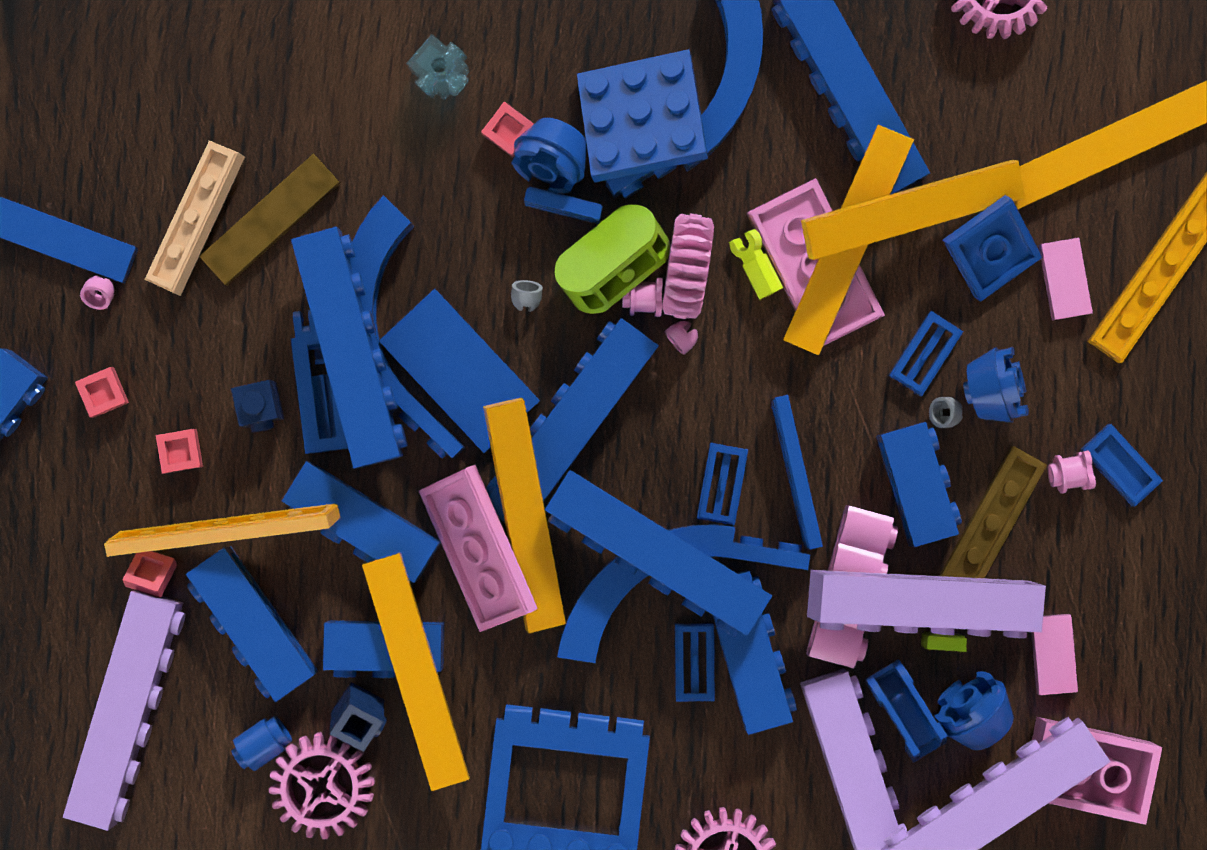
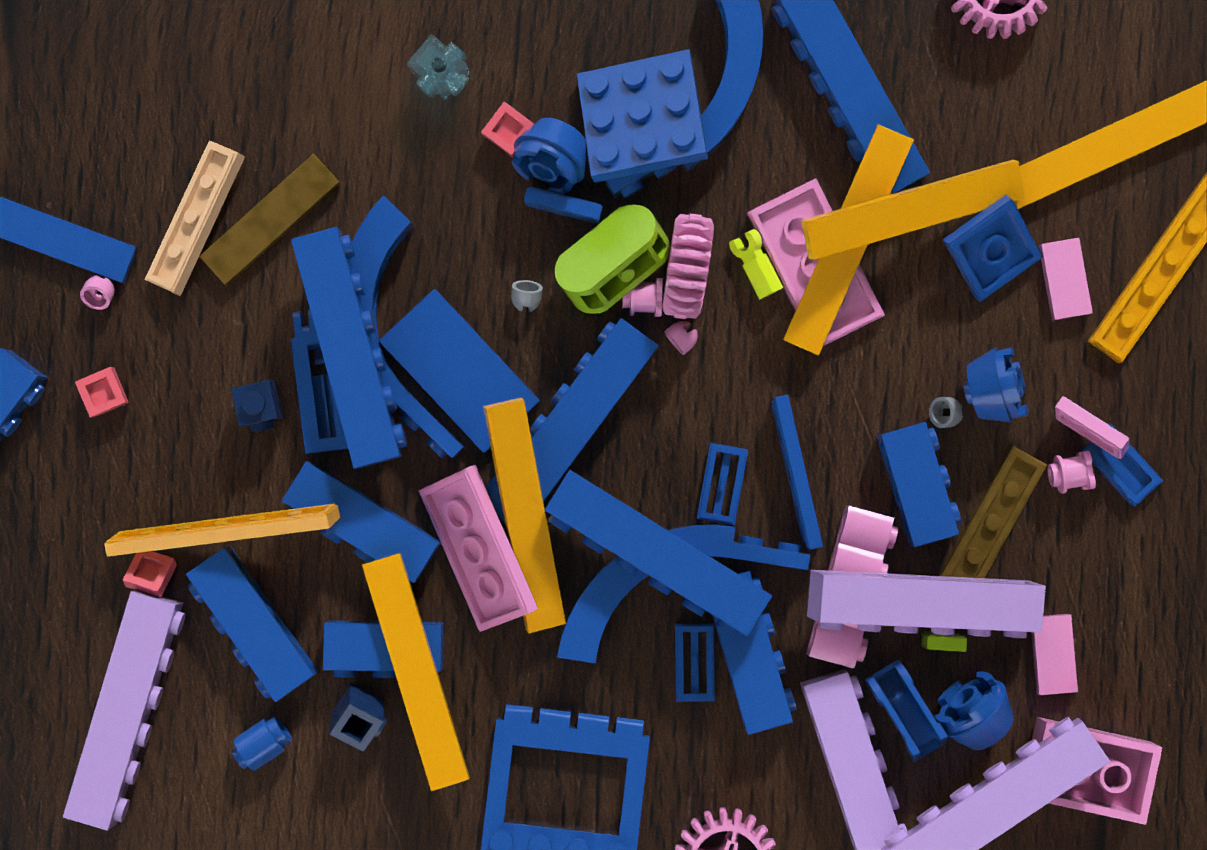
(179, 451): coral plate -> none
(306, 776): bright pink gear -> none
(907, 381): blue tile -> none
(1091, 428): none -> bright pink tile

